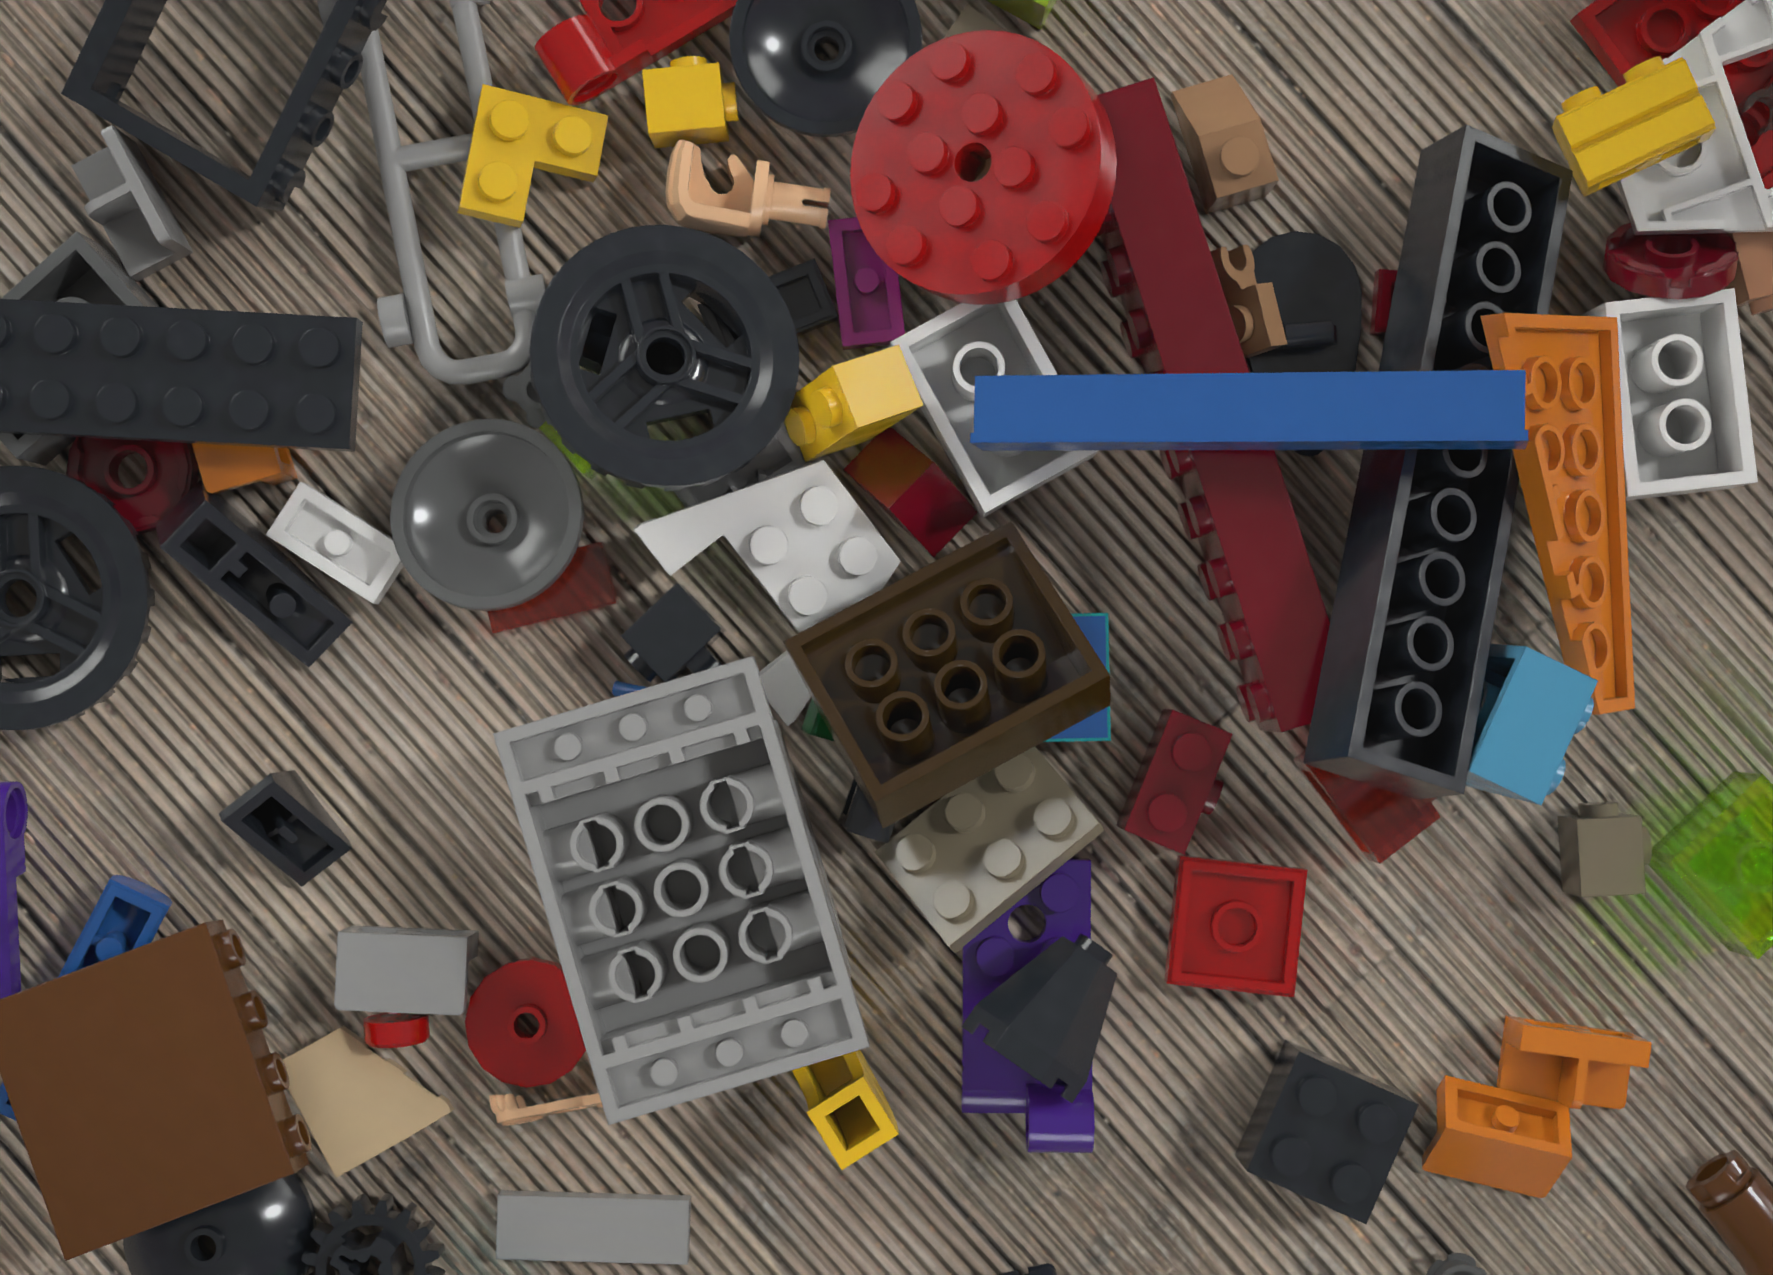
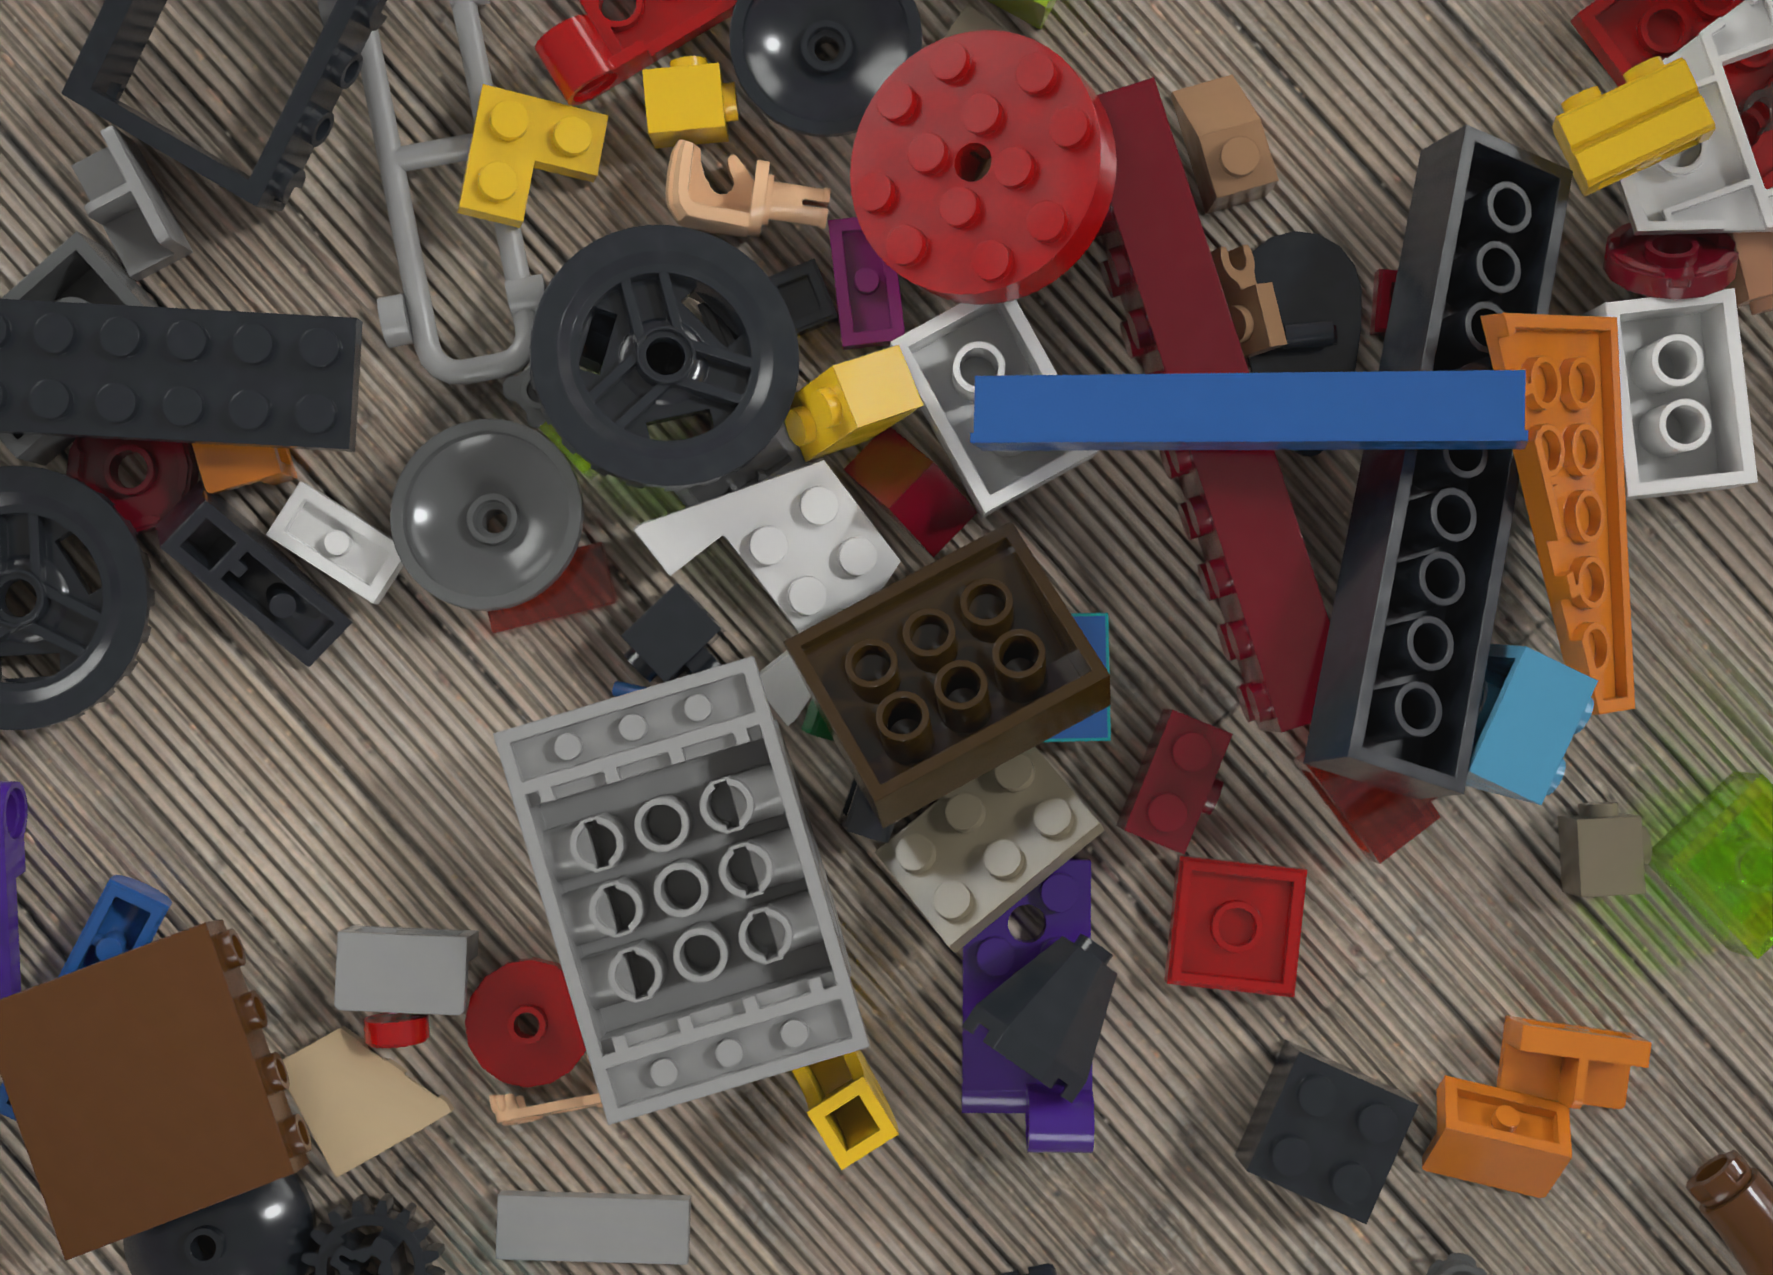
(287, 826): black slope -> none

